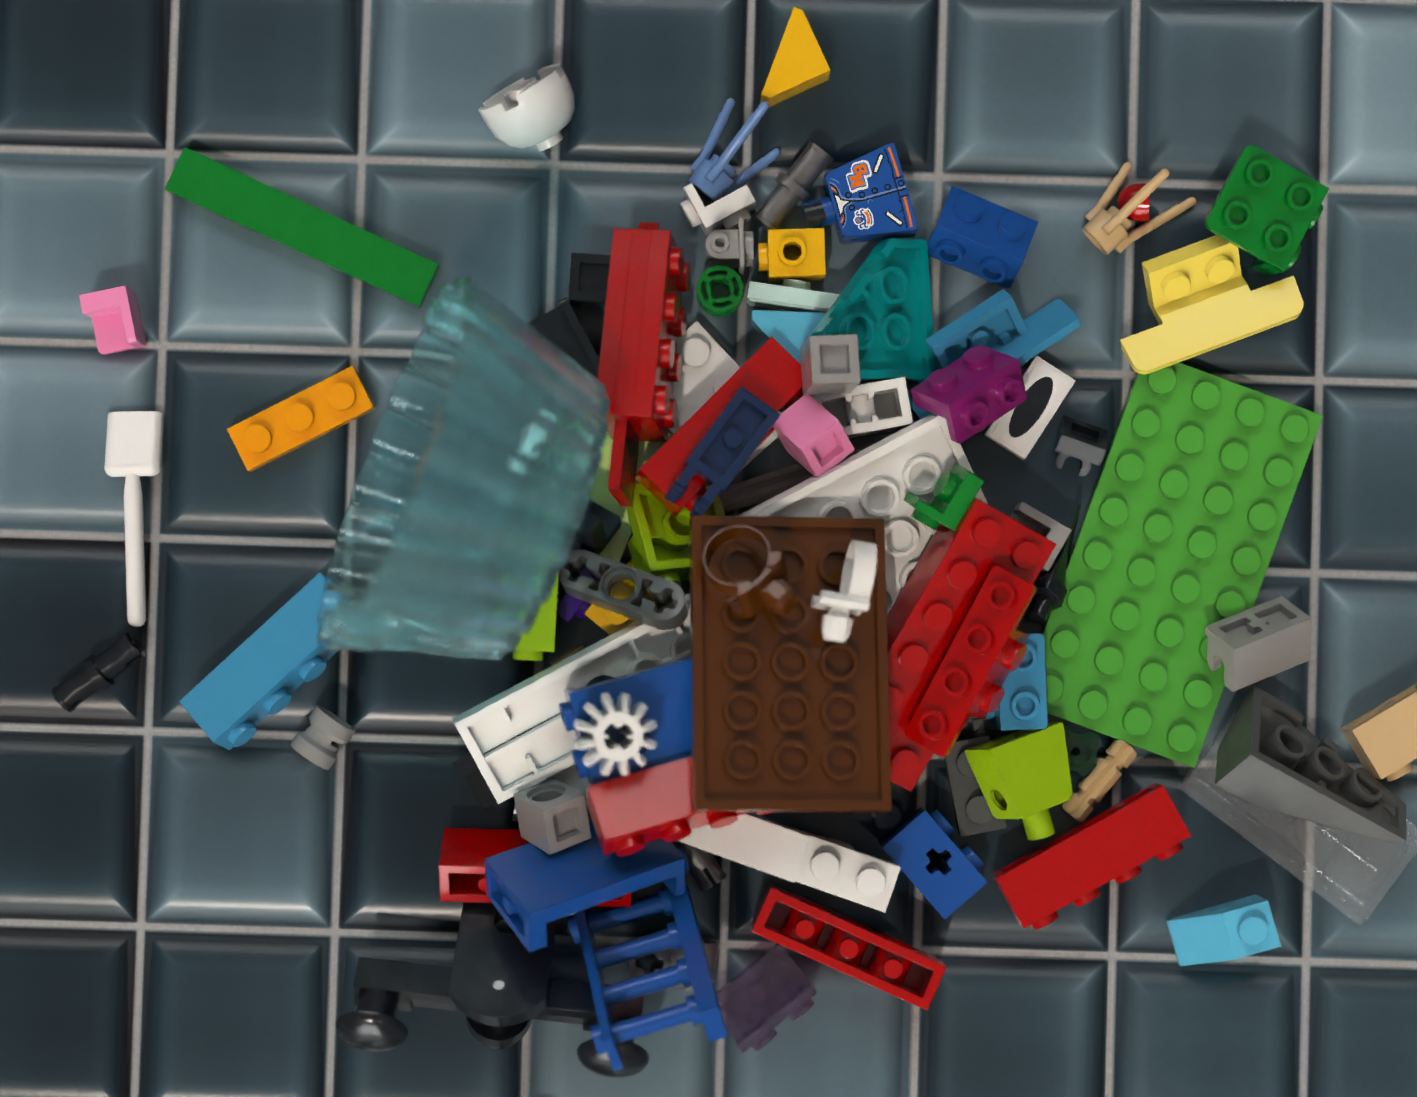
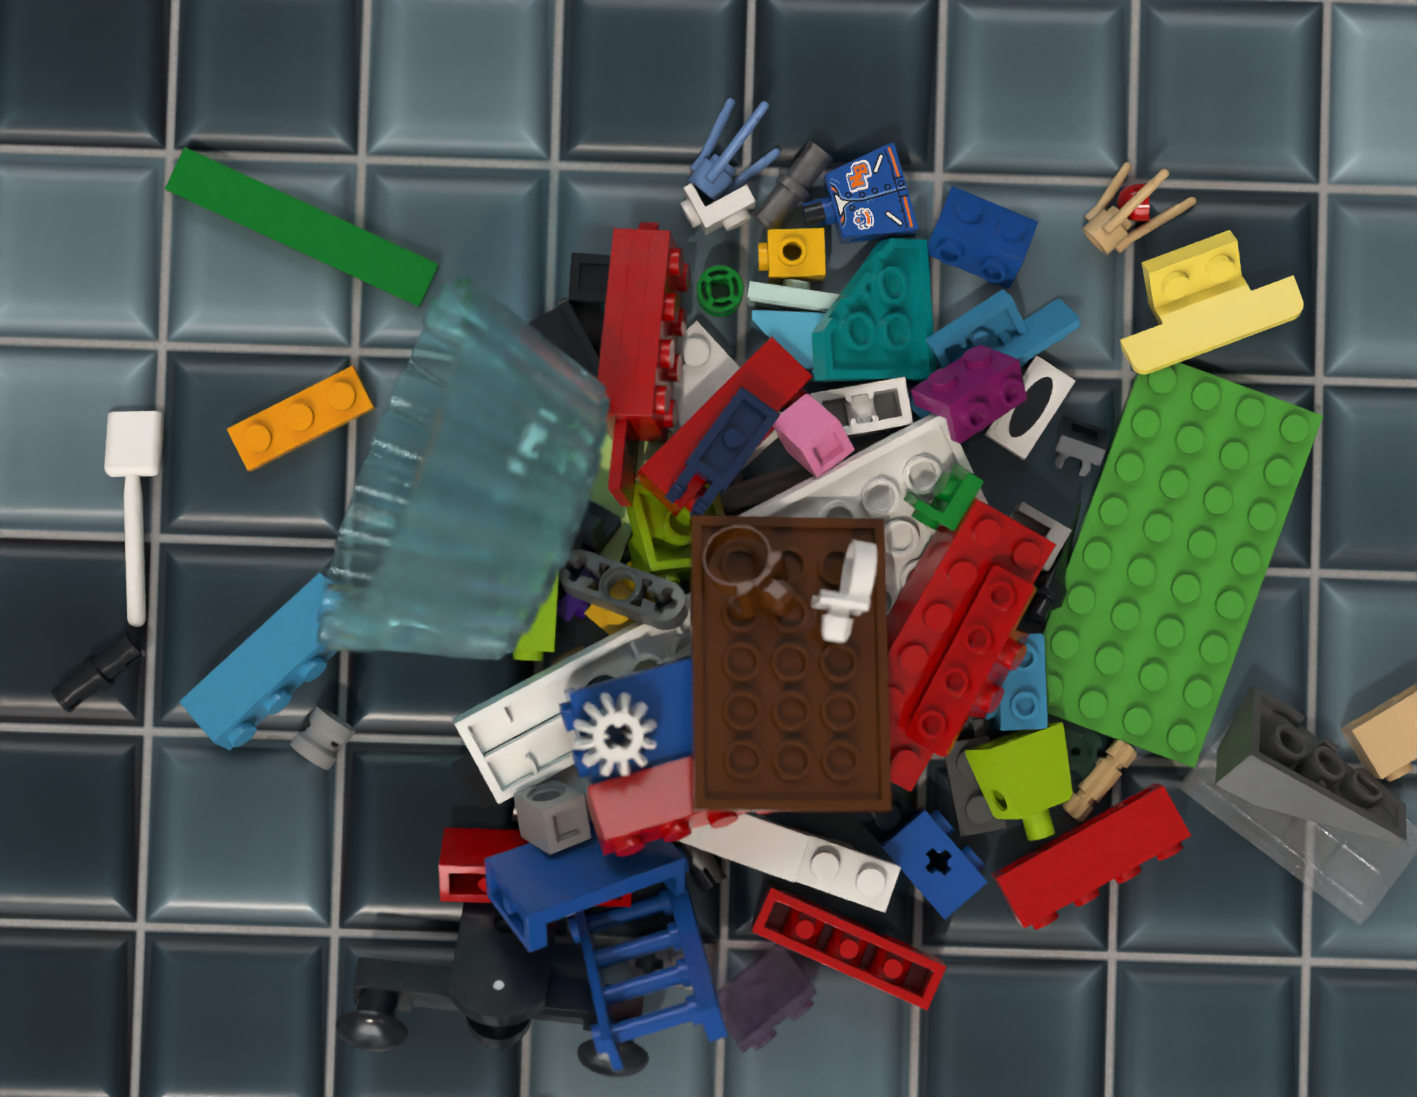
(114, 319): bright pink panel -> none
(531, 110): white cylinder -> none
(731, 248): light grey hinge -> none
(797, 63): yellow slope -> none
(830, 364): light grey panel -> none
(1224, 932): medium azure slope -> none
(1259, 642): light grey hinge -> none
(1266, 209): green bracket -> none

